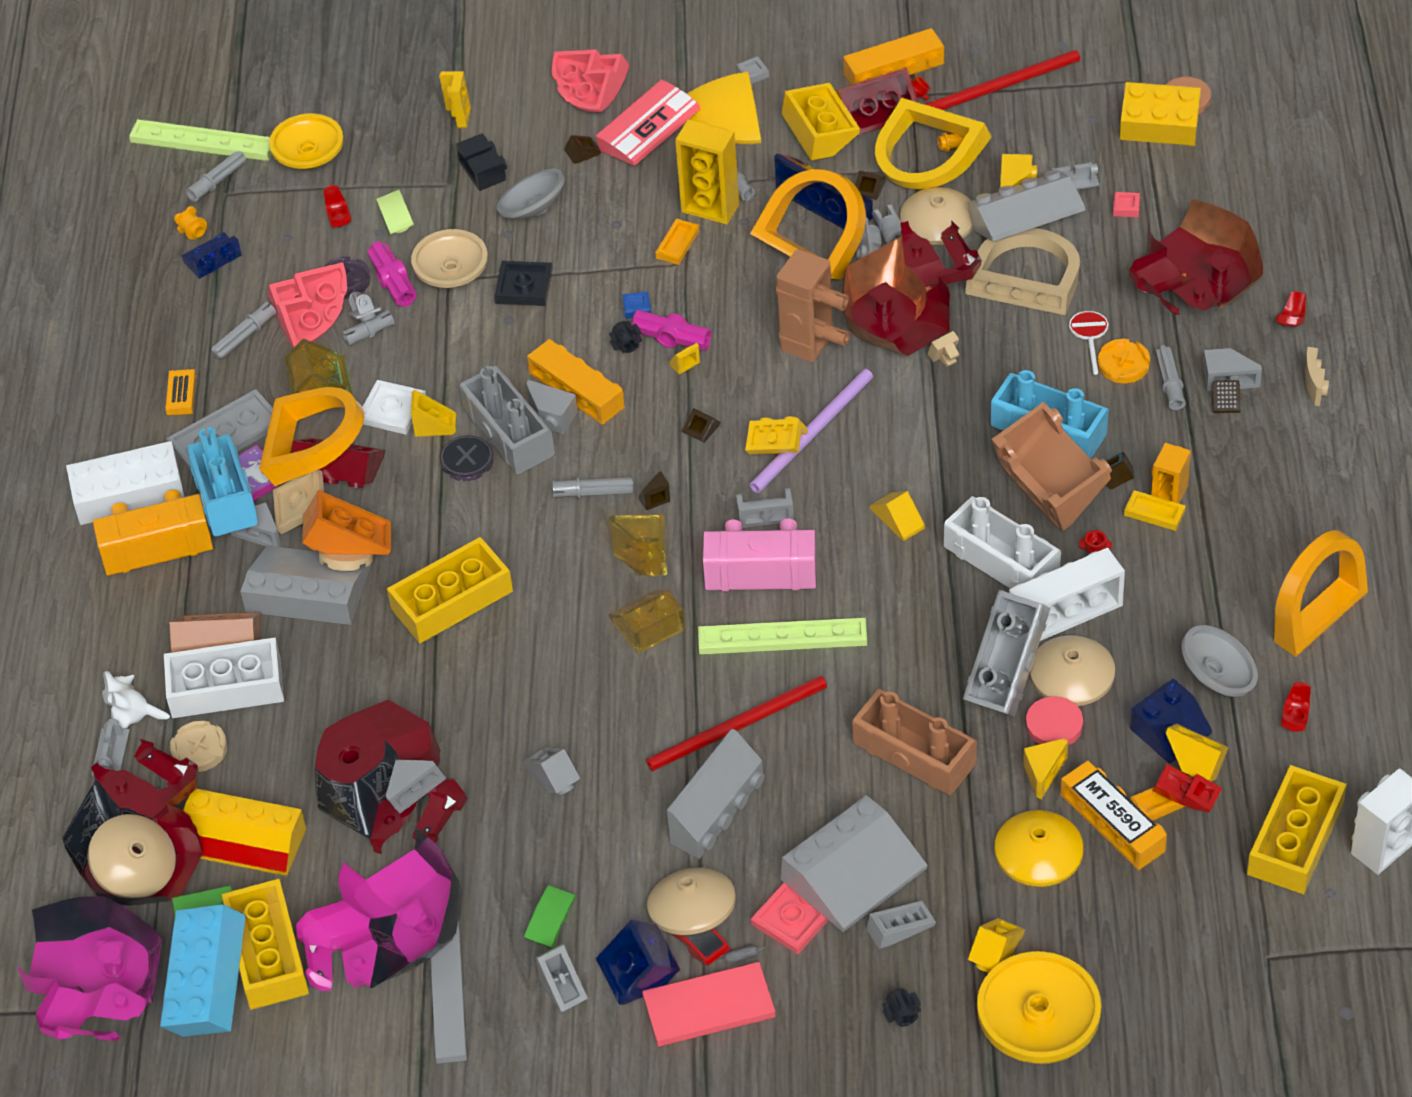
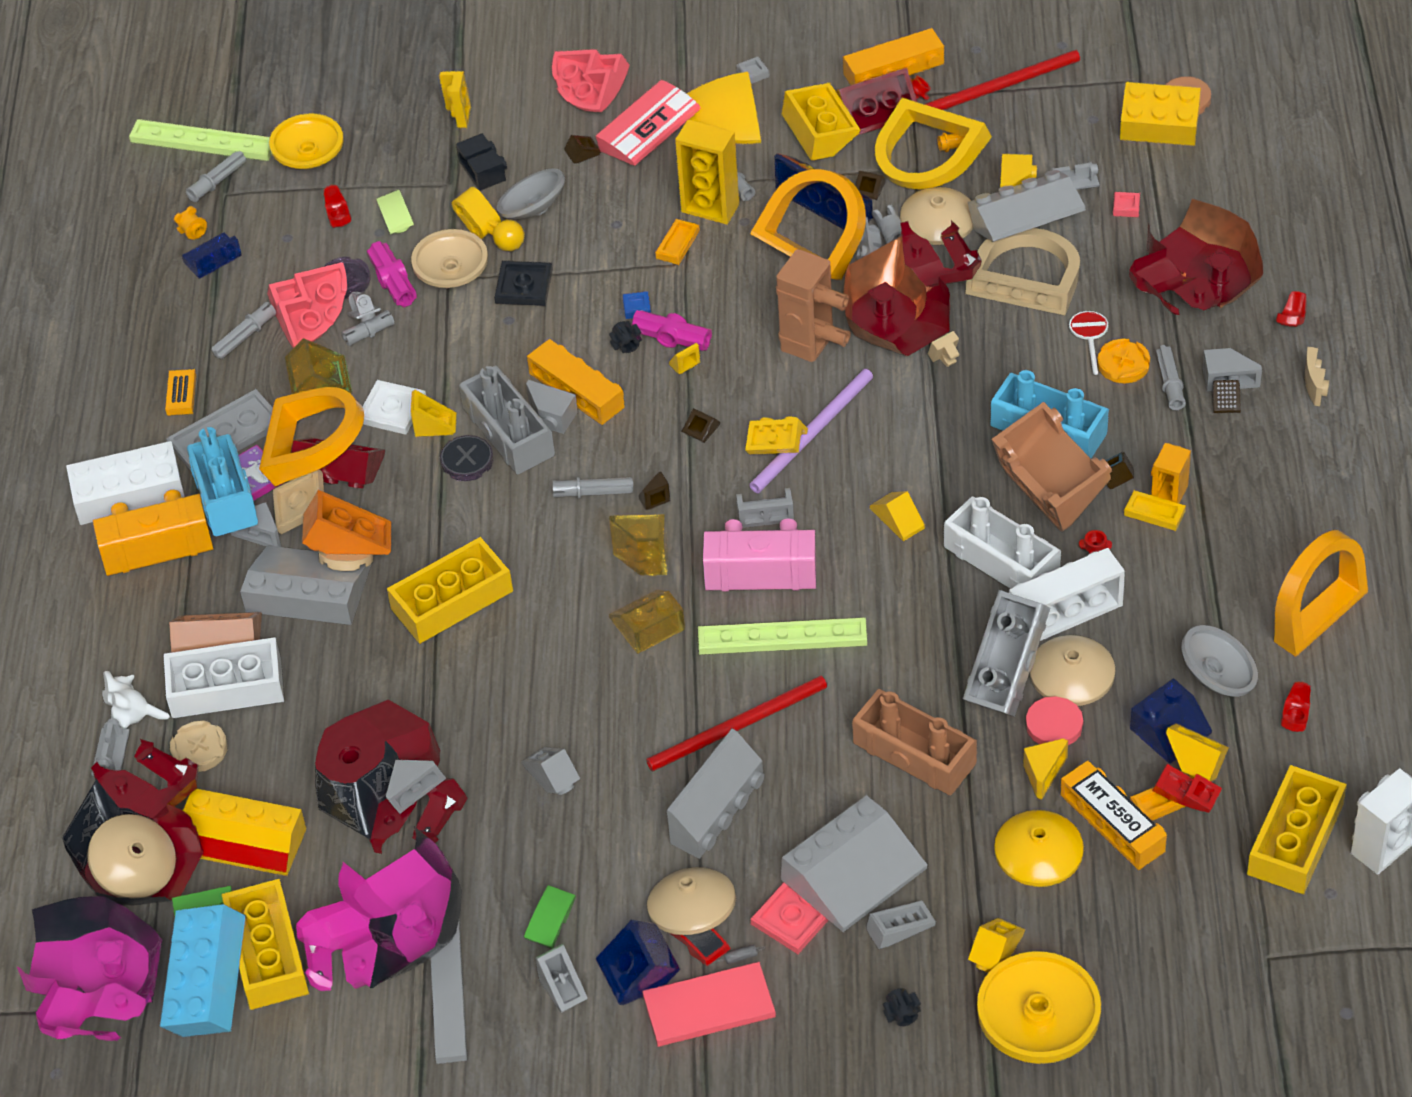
(484, 220): none -> yellow beam

